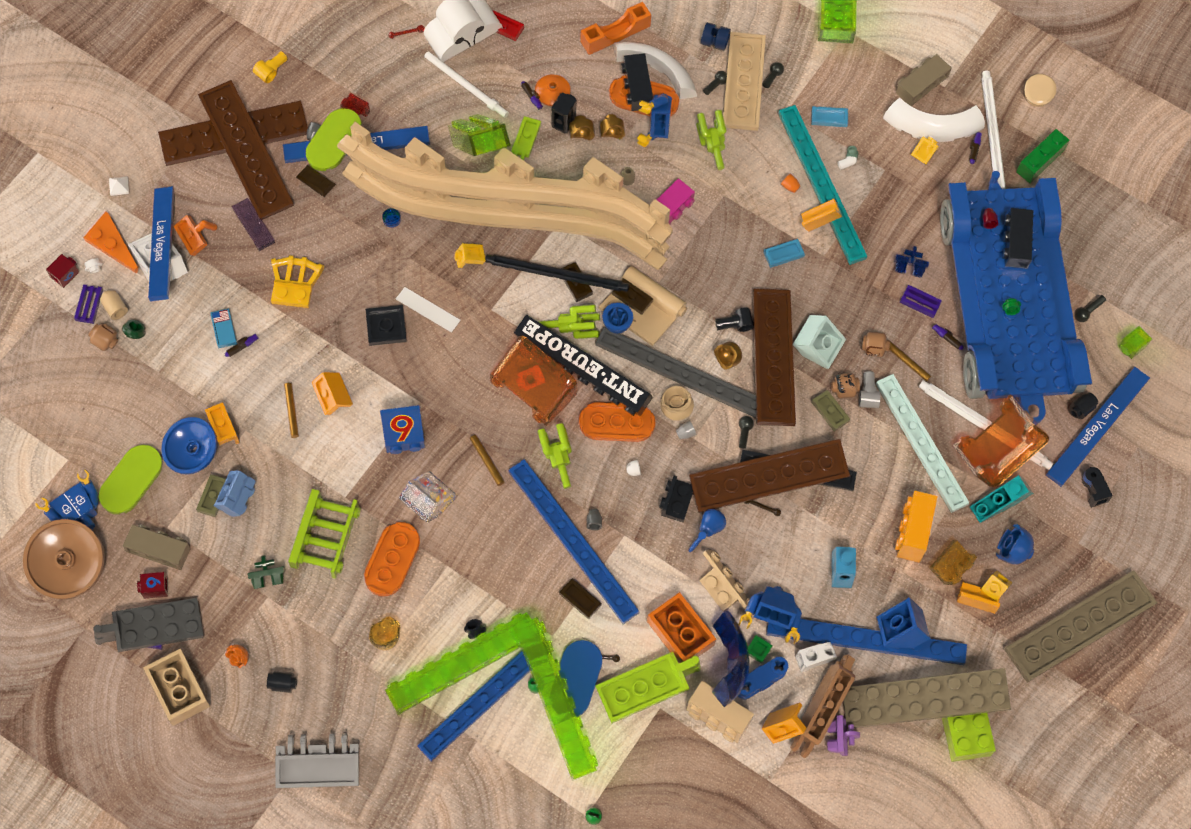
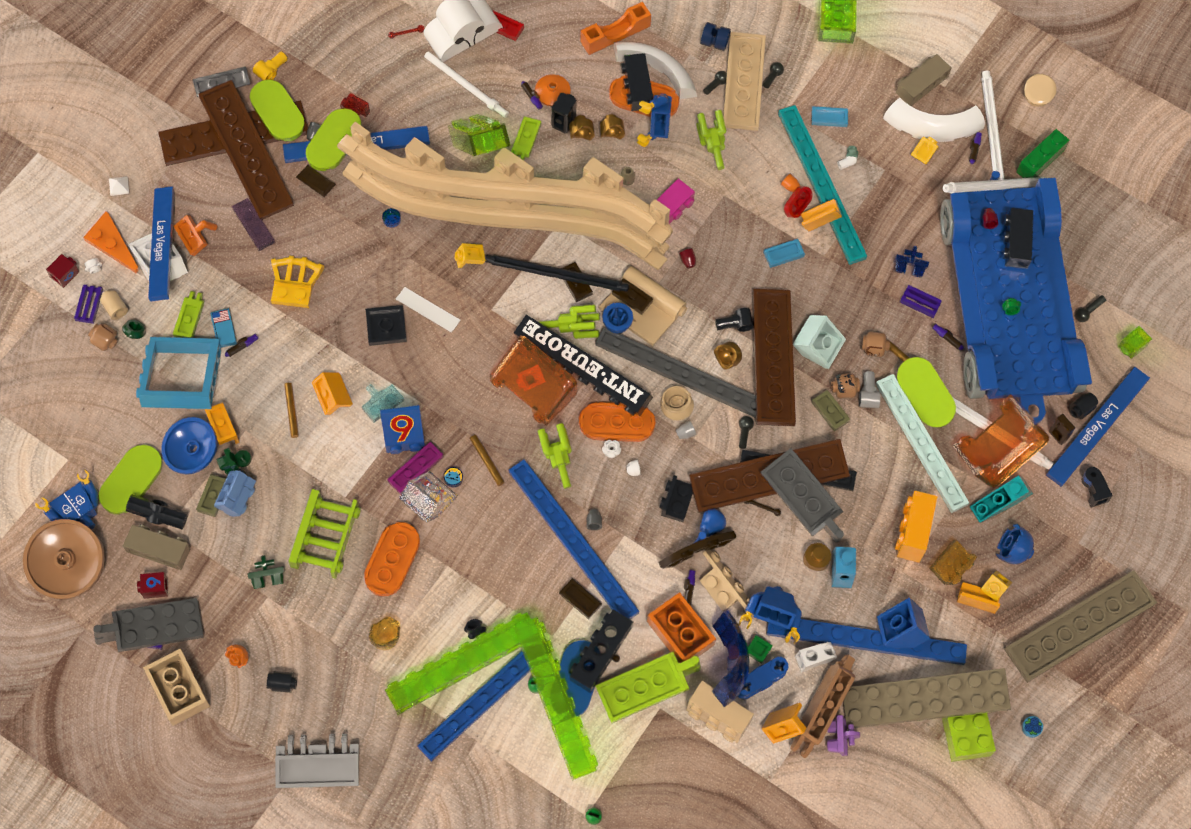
(157, 511): none -> black piece
(179, 399): none -> dark azure window
(189, 316): none -> lime hinge
(233, 461): none -> dark green hips
(238, 76): none -> brick
(277, 110): none -> lime tile
(381, 400): none -> clear light blue plate
(416, 466): none -> magenta plate
(453, 477): none -> tile
(588, 679): none -> black brick
(611, 453): none -> white plate
(685, 553): none -> dark brown tile
(688, 258): none -> dark red hose
(689, 586): none -> dark brown piece
(798, 202): none -> red plate
(804, 495): none -> dark grey hinge
(817, 557): none -> pearl gold piece
(926, 392): none -> lime tile
(990, 185): none -> white piece
(1032, 726): none -> tile
(1062, 429): none -> dark brown tile

